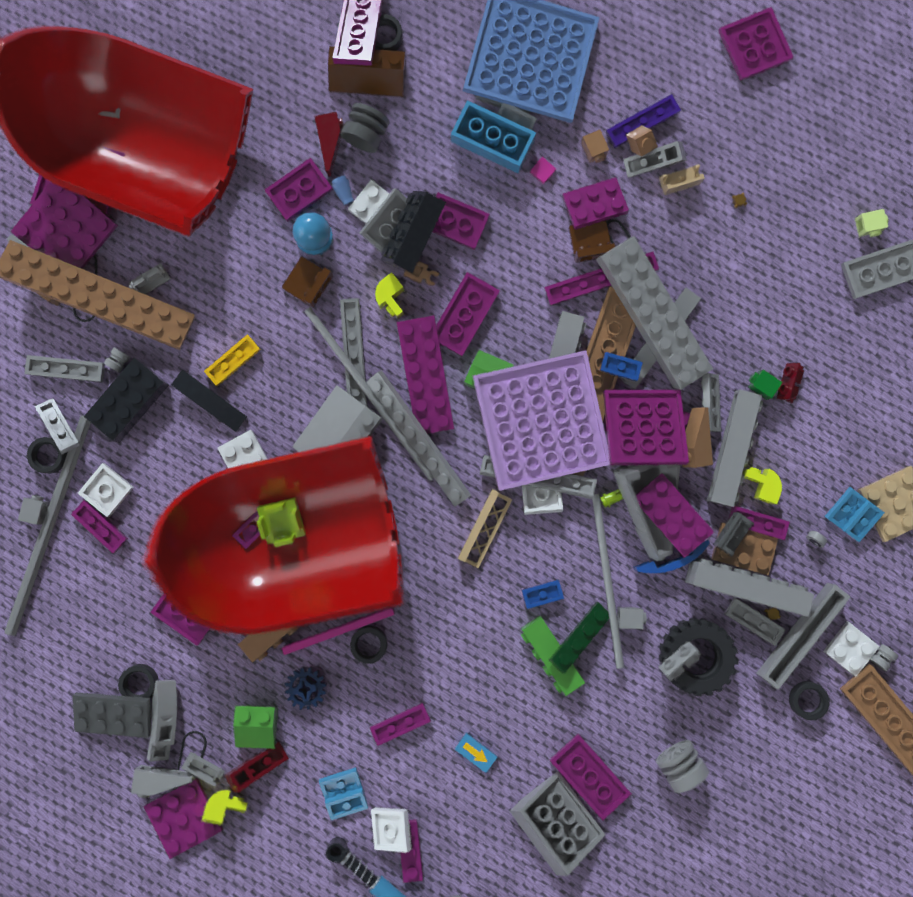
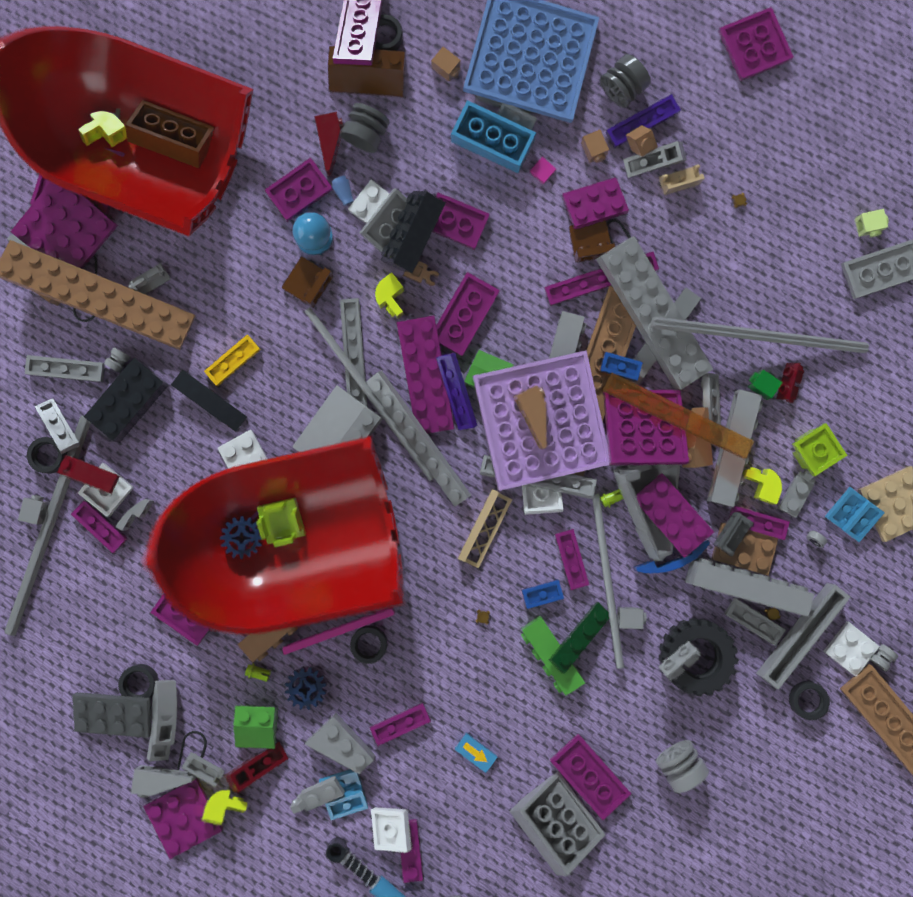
(88, 474): none -> dark red slope
(103, 125): none -> neon yellow brick
(139, 510): none -> light grey slope
(169, 133): none -> reddish brown slope
(241, 545): none -> dark blue gear
(256, 672): none -> lime pin
(317, 795): none -> light grey hinge
(341, 744): none -> light grey wedge
(446, 64): none -> medium nougat brick
(456, 391): none -> dark purple plate
(482, 617): none -> pearl gold piece
(533, 409): none -> medium nougat slope
(571, 559): none -> magenta plate
(625, 80): none -> dark grey wheel
(678, 416): none -> clear orange tile
(759, 335): none -> light grey axle
(797, 493): none -> light grey hinge
(818, 449): none -> lime panel

